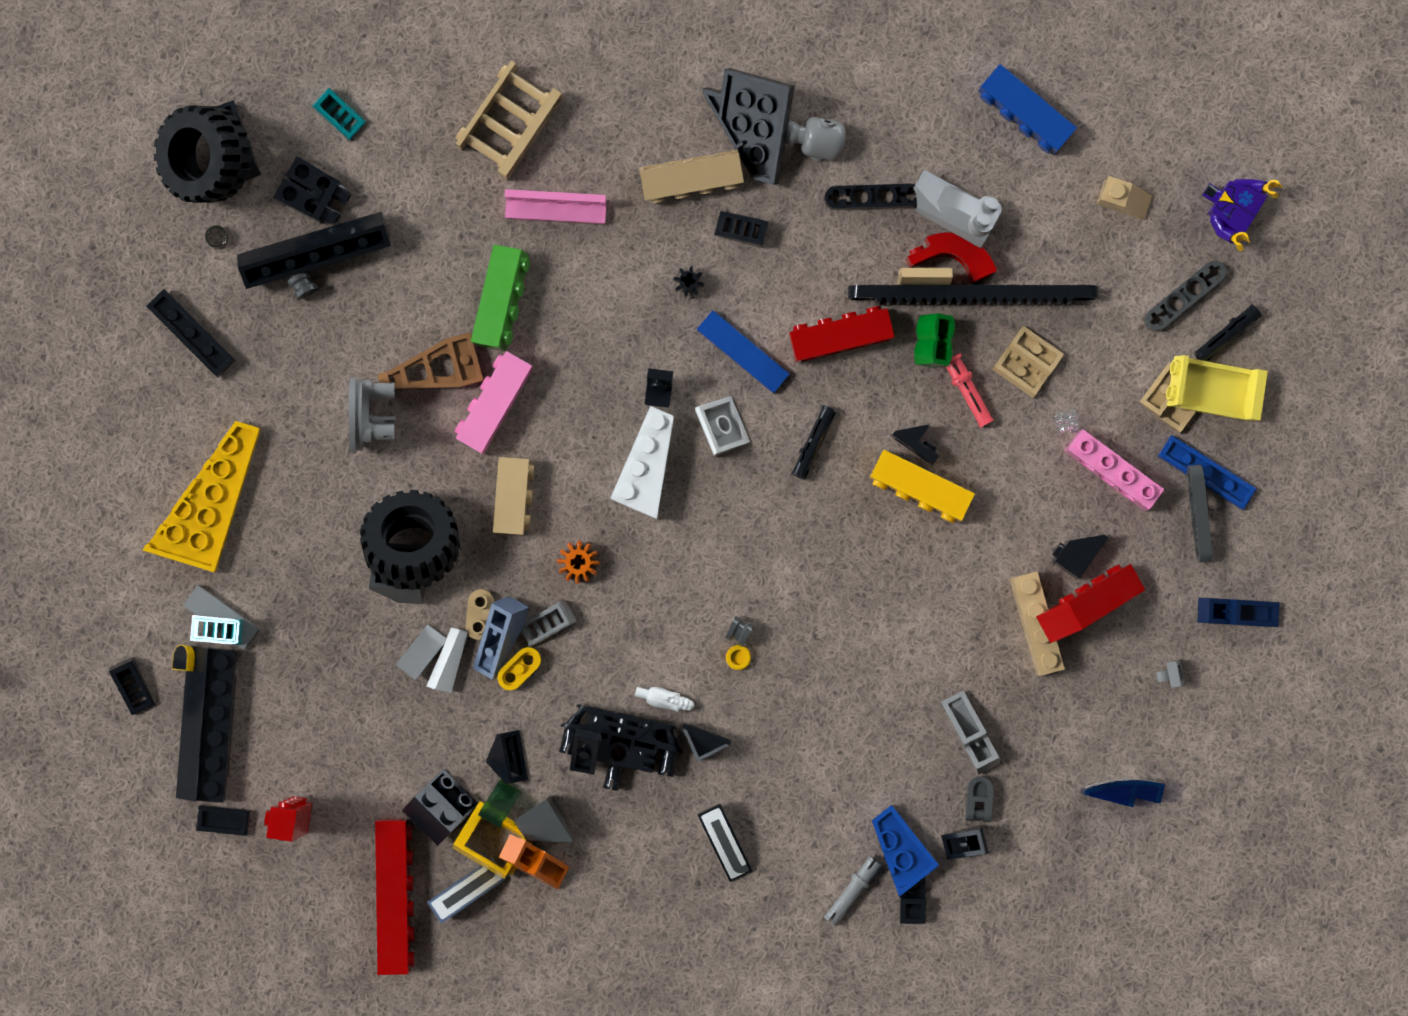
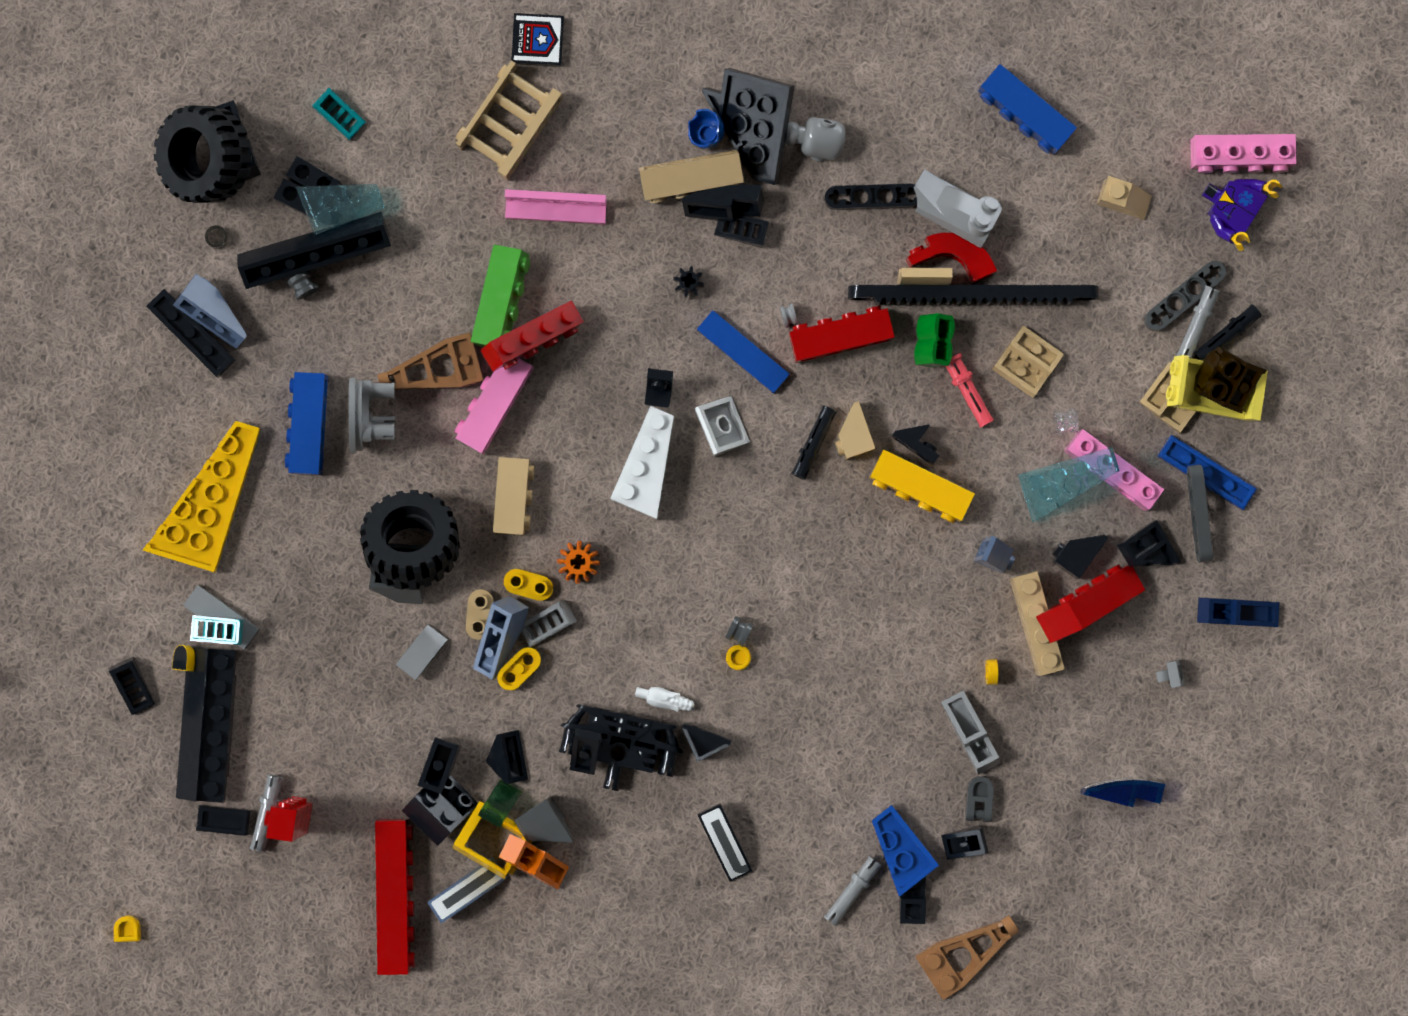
(127, 929): none -> yellow tile
(207, 307): none -> sand blue slope
(269, 799): none -> light grey pin
(307, 423): none -> blue brick
(338, 204): none -> clear light blue wing
(439, 765): none -> black slope
(448, 661): white piece -> none
(528, 584): none -> yellow plate
(532, 336): none -> red brick
(537, 39): none -> tile
(706, 129): none -> blue hair
(724, 202): none -> black slope
(788, 315): none -> light grey bush
(854, 435): none -> tan slope
(938, 968): none -> medium nougat plate
(991, 671): none -> yellow tile
(995, 554): none -> sand blue slope
(1061, 482): none -> clear light blue wing
(1148, 547): none -> black wing
(1198, 322): none -> light grey pin
(1227, 379): none -> dark brown slope
(1243, 152): none -> bright pink brick

